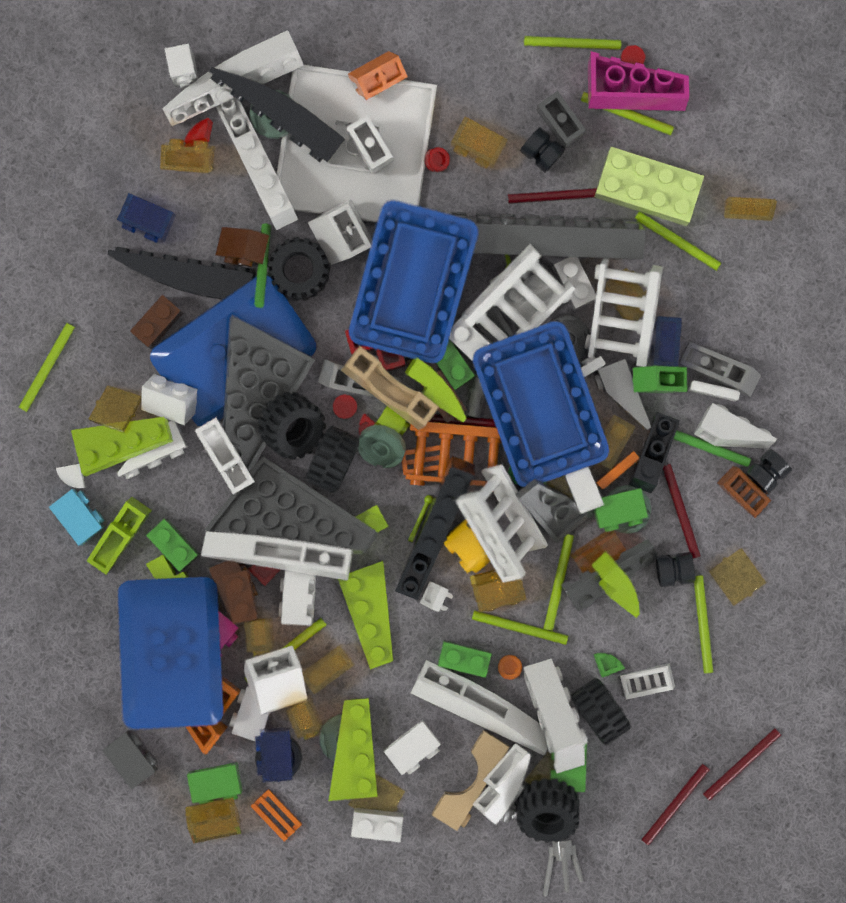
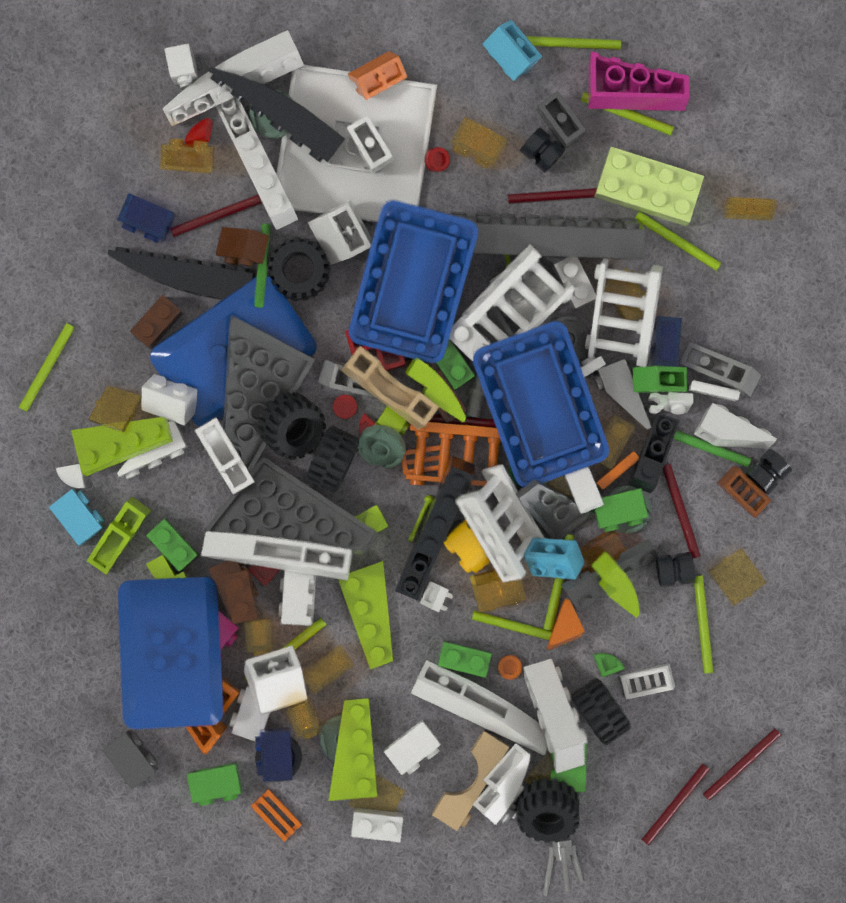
(213, 820): clear yellow brick -> none
(216, 215): none -> dark red bar
(512, 50): none -> medium azure brick
(554, 558): none -> medium azure brick
(566, 627): none -> orange slope
(633, 54): red tile -> none
(673, 402): none -> white plate

